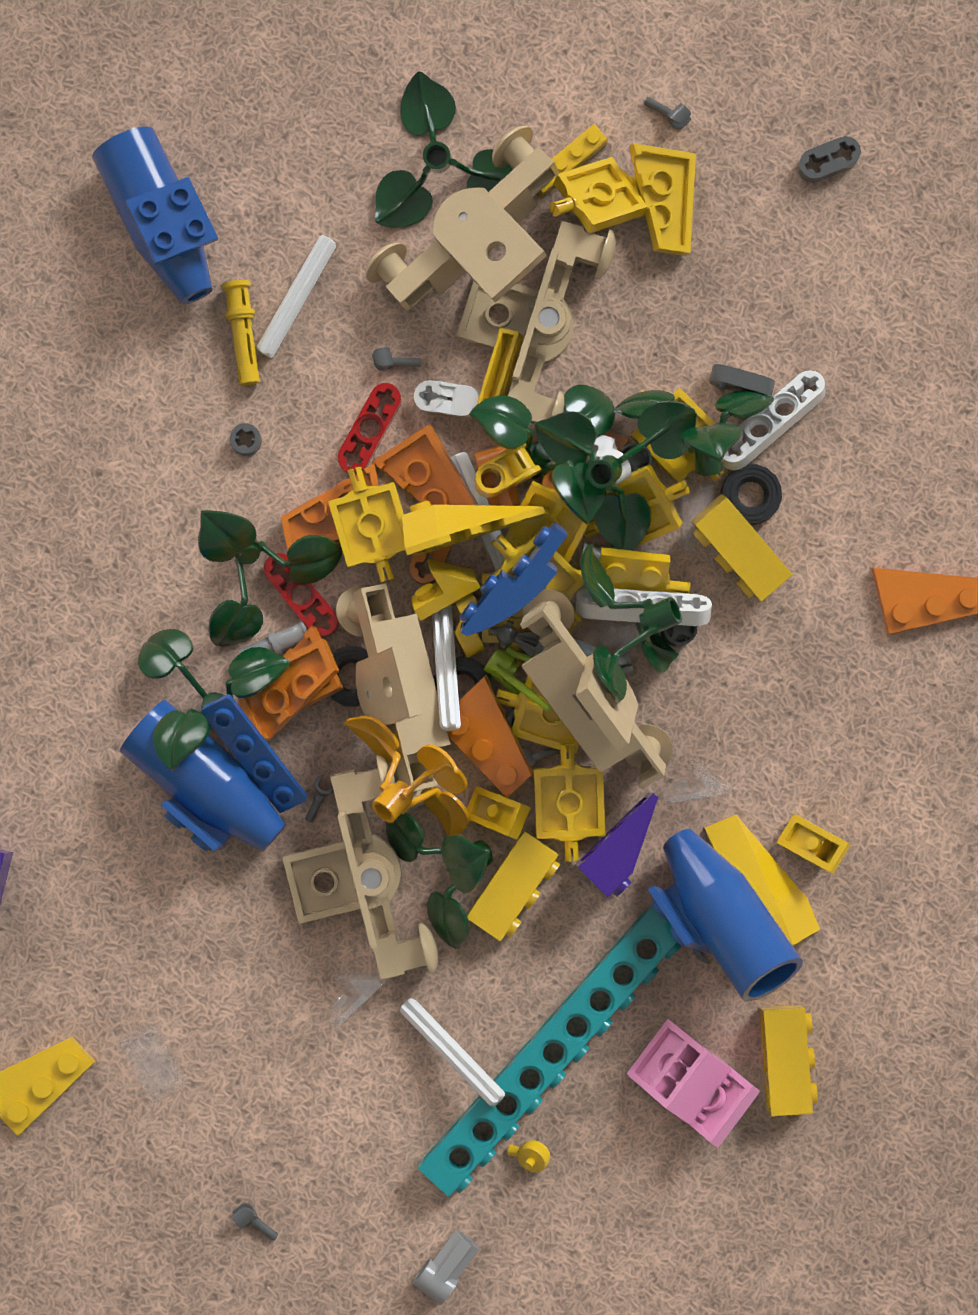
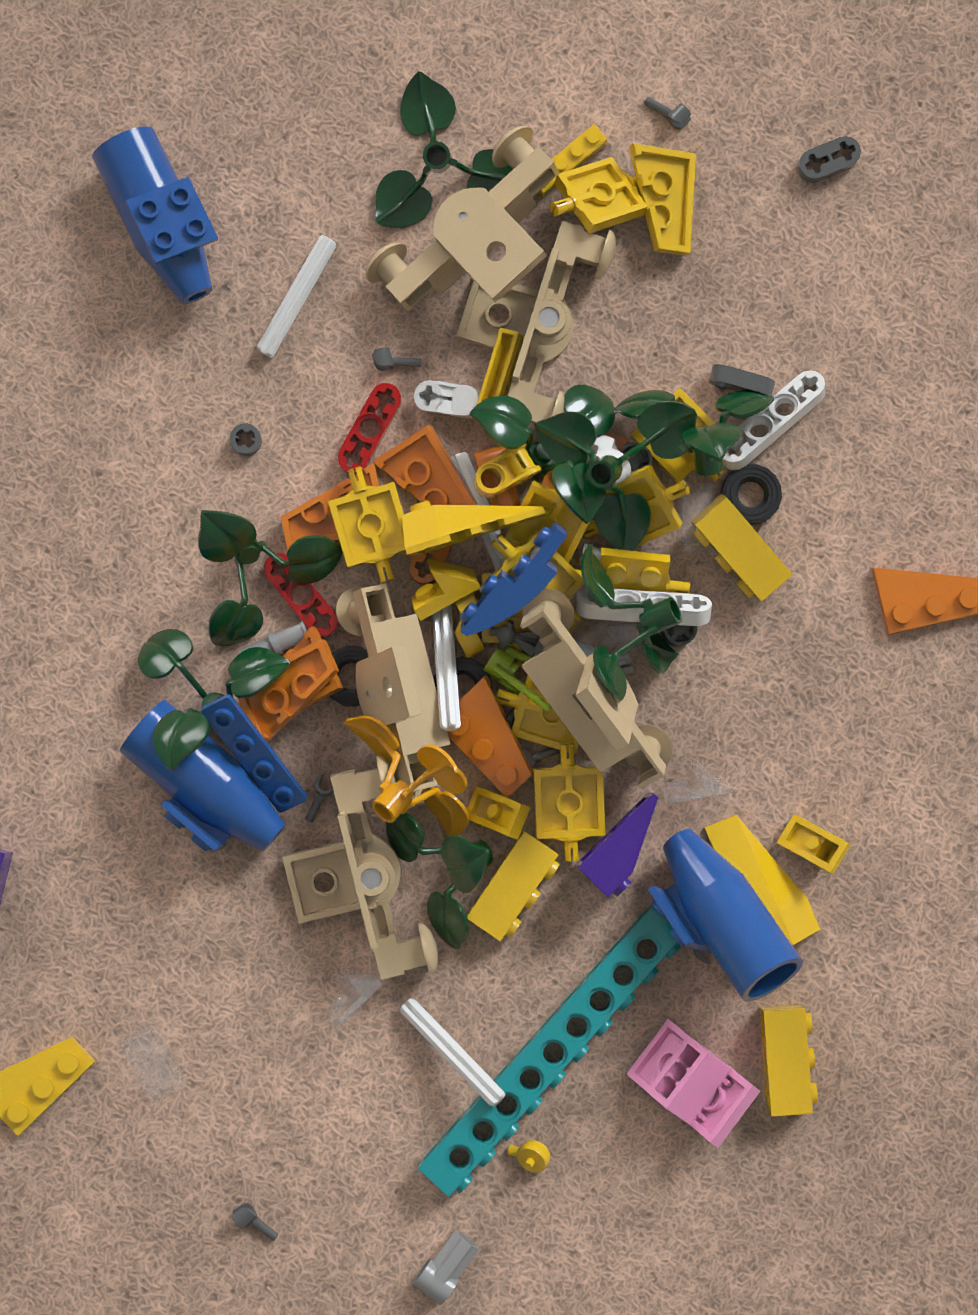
(240, 317): yellow pin -> none

